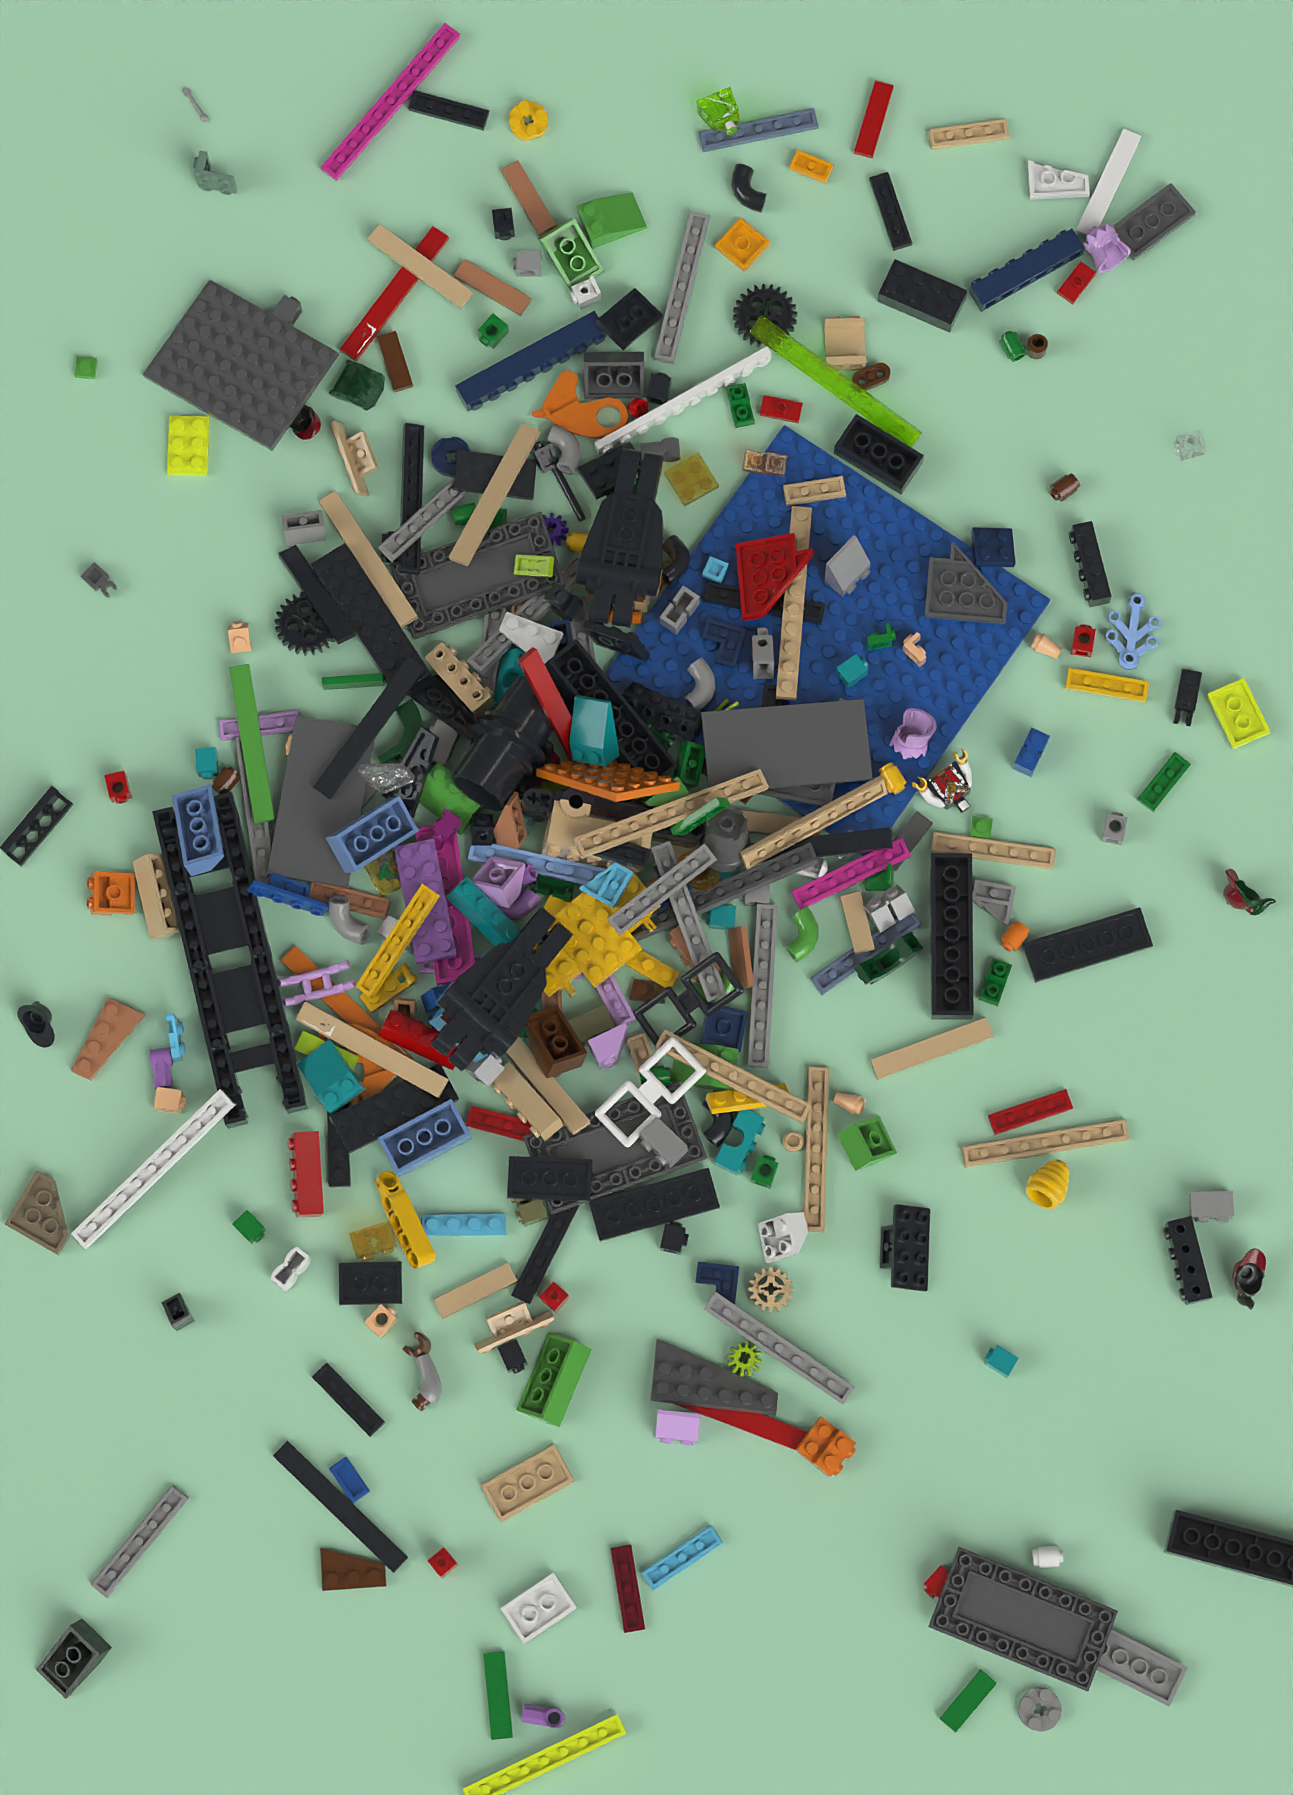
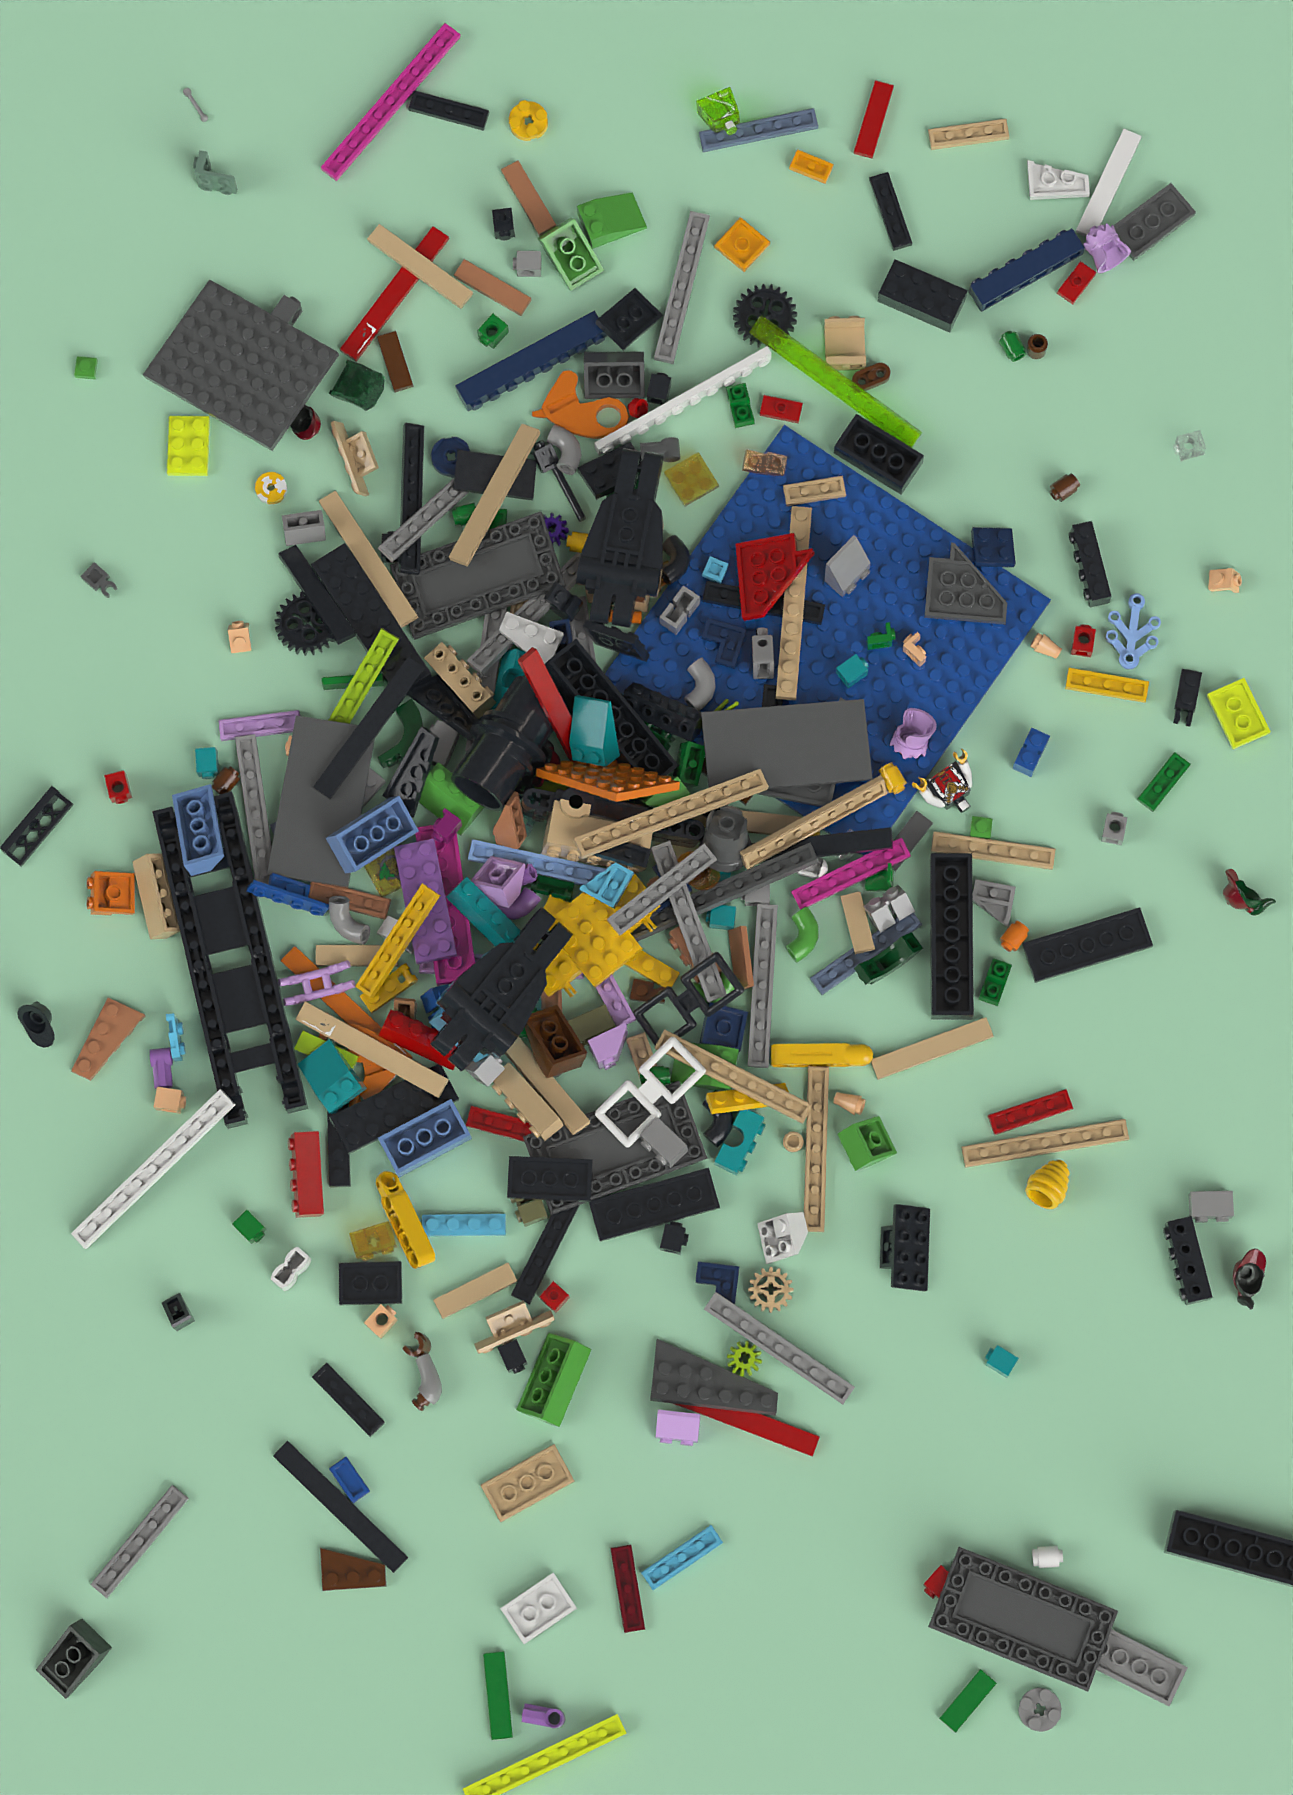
(40, 1214): dark tan plate -> none
(252, 743): bright green tile -> none
(271, 479): none -> yellow piece
(356, 954): none -> tan tile
(364, 677): none -> lime plate
(386, 776): clear wing -> none
(442, 1562): red brick -> none
(481, 829): black brick -> none
(534, 565): lime plate -> none
(592, 296): white brick -> none
(700, 816): green tile -> none
(743, 190): black cylinder -> none
(758, 1178): green brick -> none
(820, 1055): none -> yellow piece
(826, 1447): orange plate -> none
(1224, 580): none -> light nougat bracket

